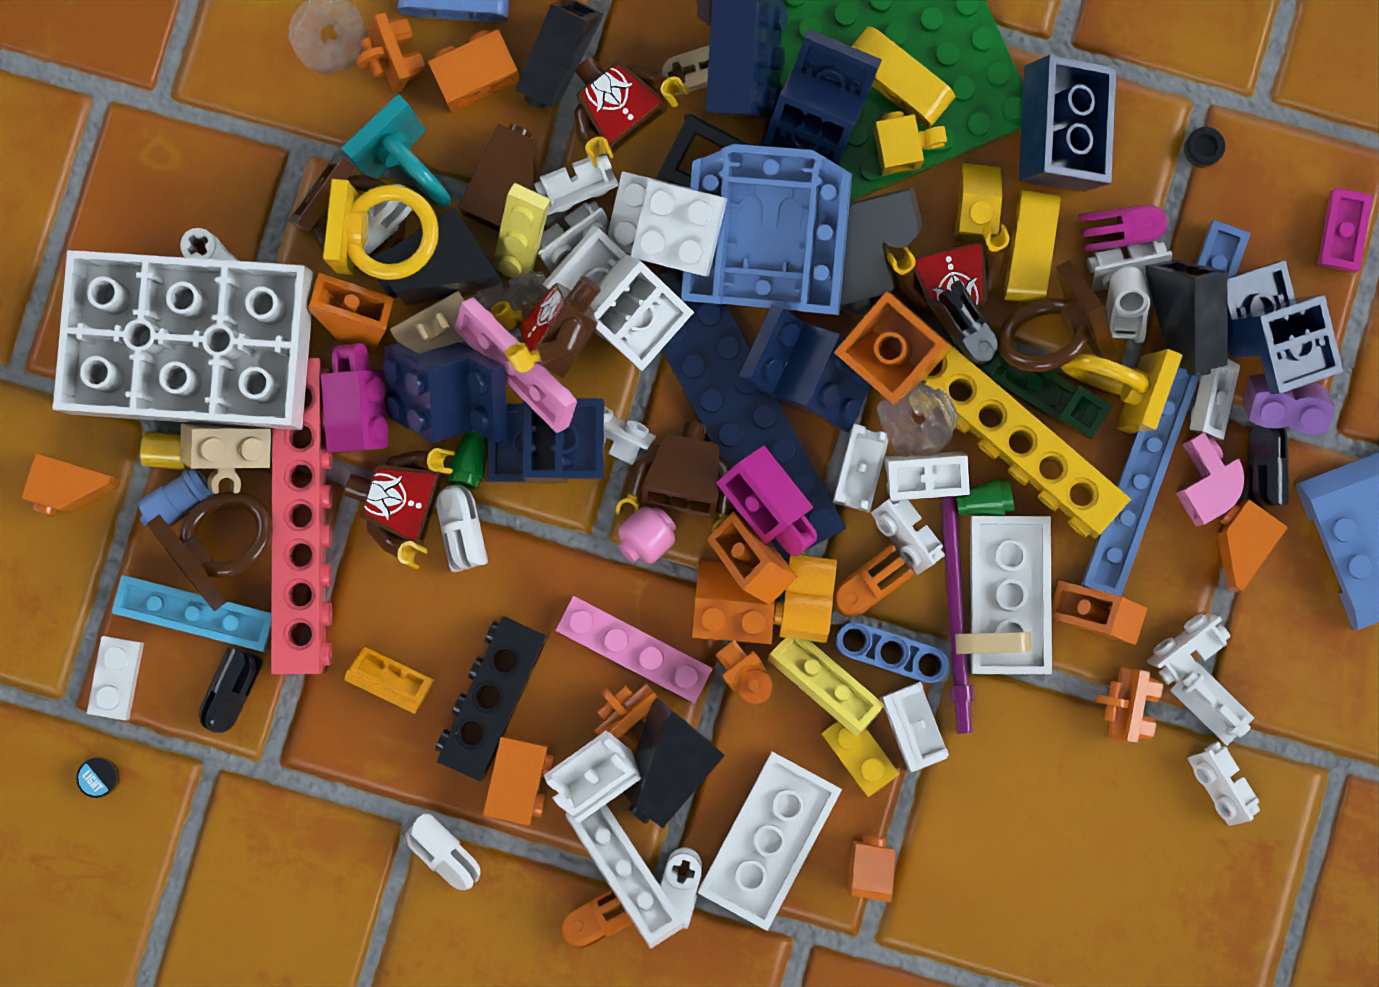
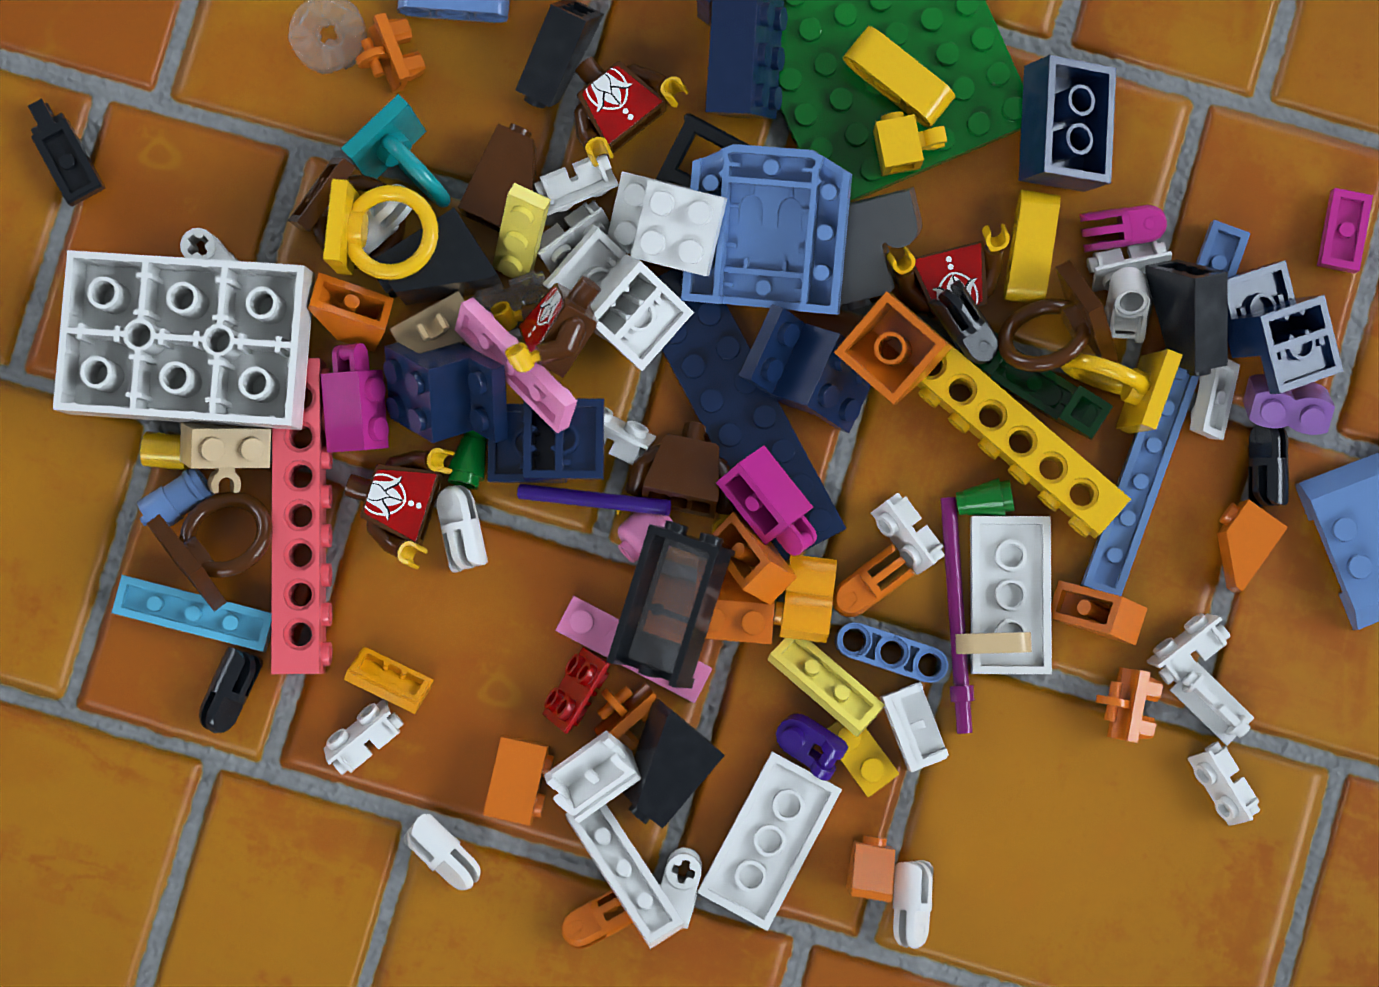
(64, 155): none -> black hinge
(64, 486): orange slope -> none
(97, 777): tile -> none
(115, 678): white plate -> none
(348, 746): none -> white hinge
(454, 749): black brick -> none
(474, 69): orange hinge -> none
(566, 703): none -> red hinge
(594, 499): none -> dark purple bar
(670, 603): none -> door
(689, 61): tan beam -> none
(745, 674): orange hips -> none
(798, 737): none -> dark purple plate
(822, 97): dark blue bracket -> none
(860, 468): white hinge -> none
(912, 902): none -> white arm
(915, 439): clear plate -> none
(927, 475): white hinge -> none
(978, 202): yellow slope -> none
(1204, 147): black tile -> none
(1219, 485): bright pink brick -> none

